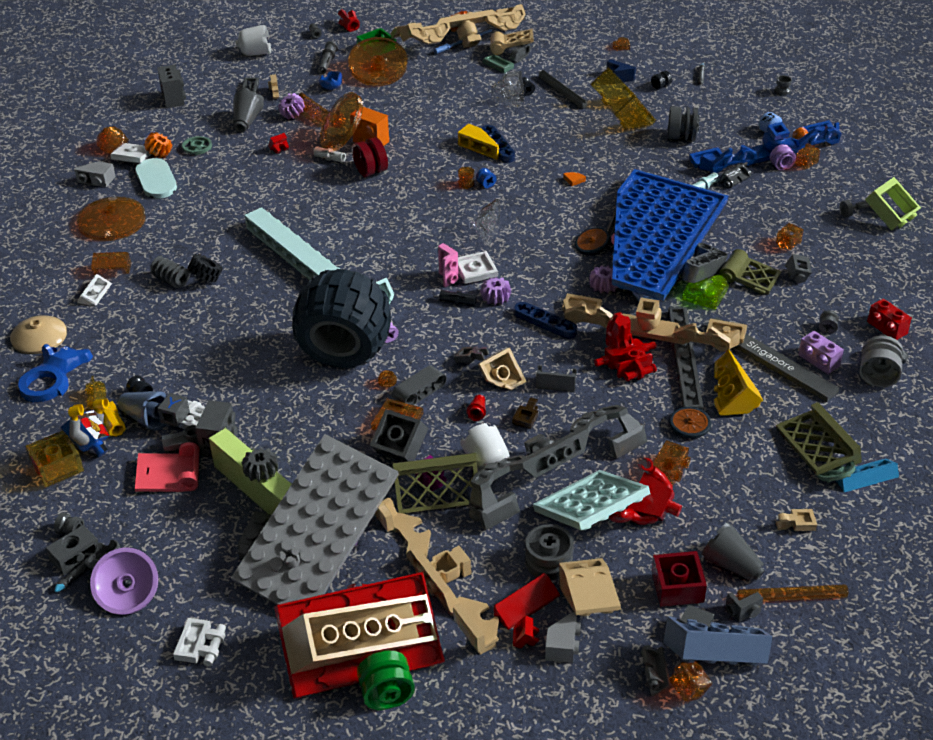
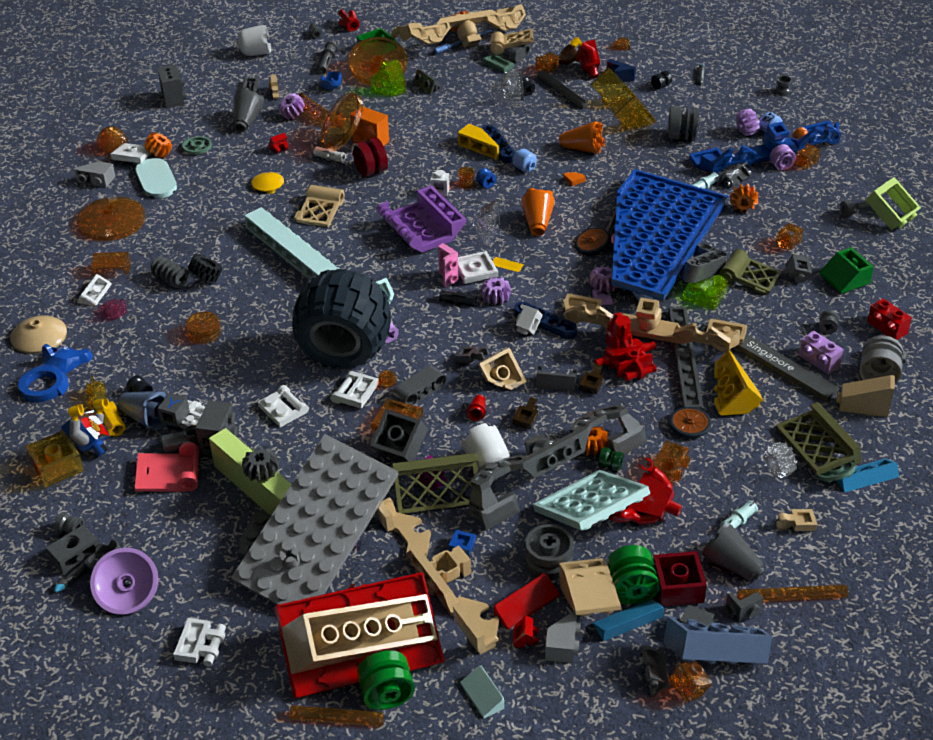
(114, 308): none -> clear pink bracket
(203, 327): none -> clear orange head
(267, 182): none -> yellow dish
(278, 410): none -> white plate
(322, 197): none -> tan piece
(339, 716): none -> clear orange axle
(358, 393): none -> white plate
(389, 79): none -> clear neon green slope
(425, 222): none -> medium lavender slope
(426, 82): none -> dark grey hinge
(441, 180): none -> white brick
(464, 540): none -> blue plate
(483, 692): none -> light aqua slope
(507, 264): none -> yellow sticker
(524, 160): none -> light blue head
(528, 320): none -> white brick
(537, 208): none -> orange cone
(547, 62): none -> clear orange brick
(584, 138): none -> orange cone
(586, 55): none -> red torso
(592, 381): none -> dark brown plate
(596, 441): none -> orange gear
(606, 299): none -> lavender tile
(611, 459): none -> dark green wheel
(628, 619): none -> dark azure slope
(633, 574): none -> green wheel
(740, 515): none -> light aqua pin
(744, 198): none -> orange gear
(747, 122): none -> lavender gear
(780, 459): none -> clear gear
(847, 270): none -> green slope
(867, 396): none -> tan slope

